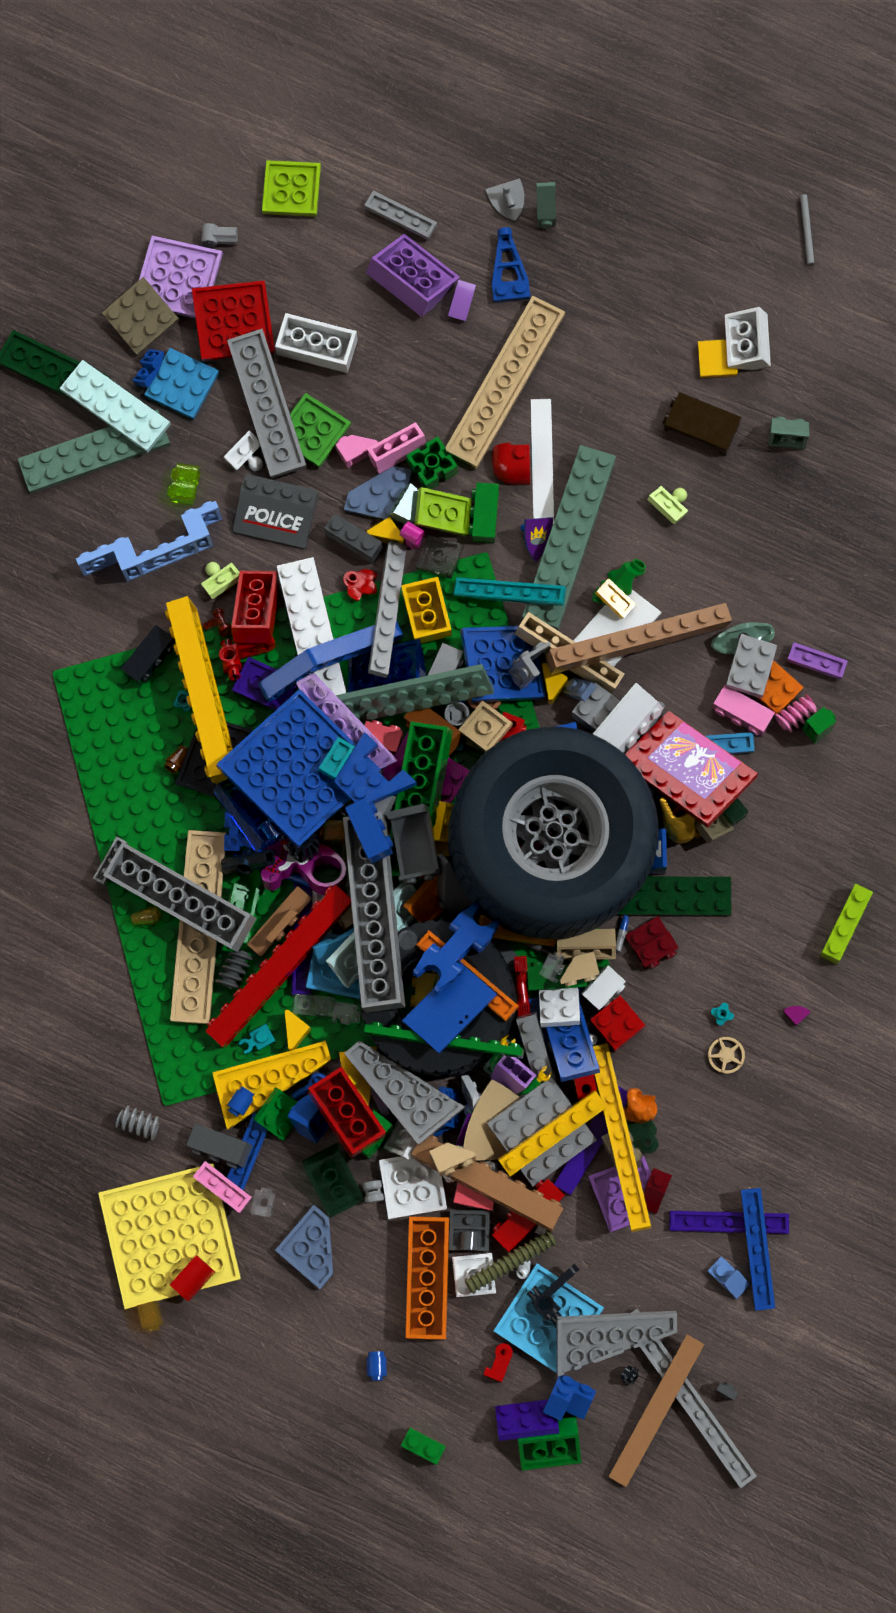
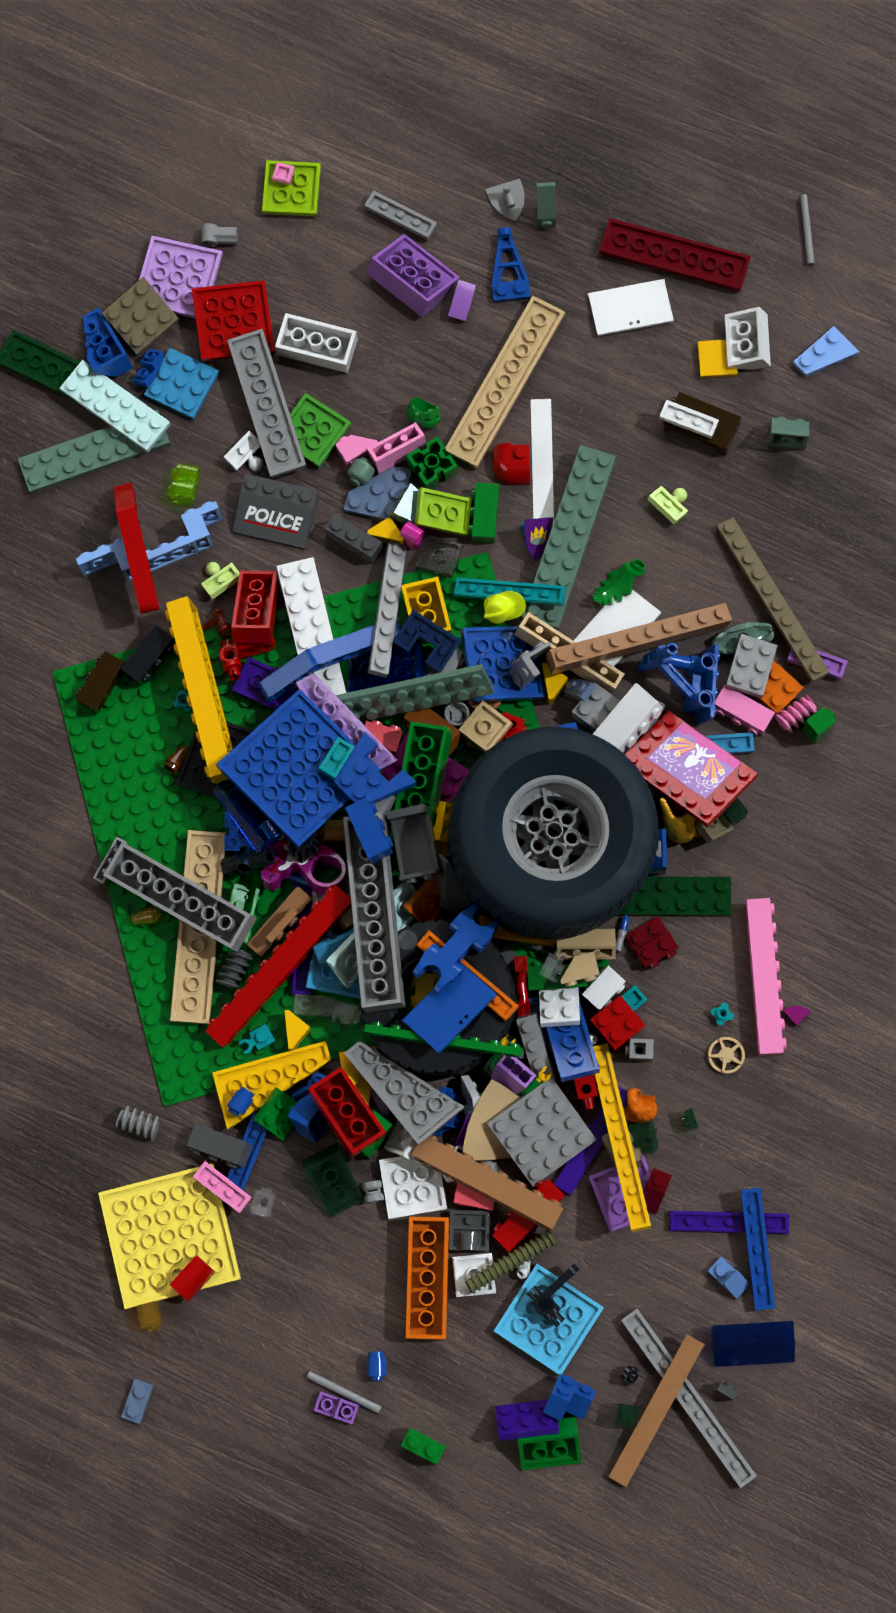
(100, 682): none -> dark brown brick
(103, 347): none -> blue wedge
(135, 548): none -> red beam
(137, 1401): none -> sand blue plate
(283, 173): none -> bright pink tile
(310, 1247): sand blue plate -> none
(335, 1407): none -> medium lavender slope
(344, 1392): none -> light grey bar
(361, 471): none -> sand green head
(362, 585): red plate -> none
(420, 626): none -> dark blue plate
(423, 413): none -> green hair
(449, 1157): tan slope -> none
(503, 1356): red leg -> none
(504, 607): none -> neon yellow piece
(552, 1133): yellow plate -> none
(602, 1336): light grey wing -> none
(615, 598): plate -> none
(625, 306): none -> white container
(626, 1415): none -> clear green brick
(634, 998): none -> teal plate
(645, 1044): none -> light grey brick
(674, 254): none -> dark red plate
(688, 419): none -> white plate
(689, 1120): none -> clear green plate
(703, 673): none -> blue plate
(753, 1343): none -> clear blue slope
(764, 977): none -> bright pink brick
(773, 600): none -> dark tan plate
(824, 352): none -> light blue wing
(846, 924): lime brick -> none

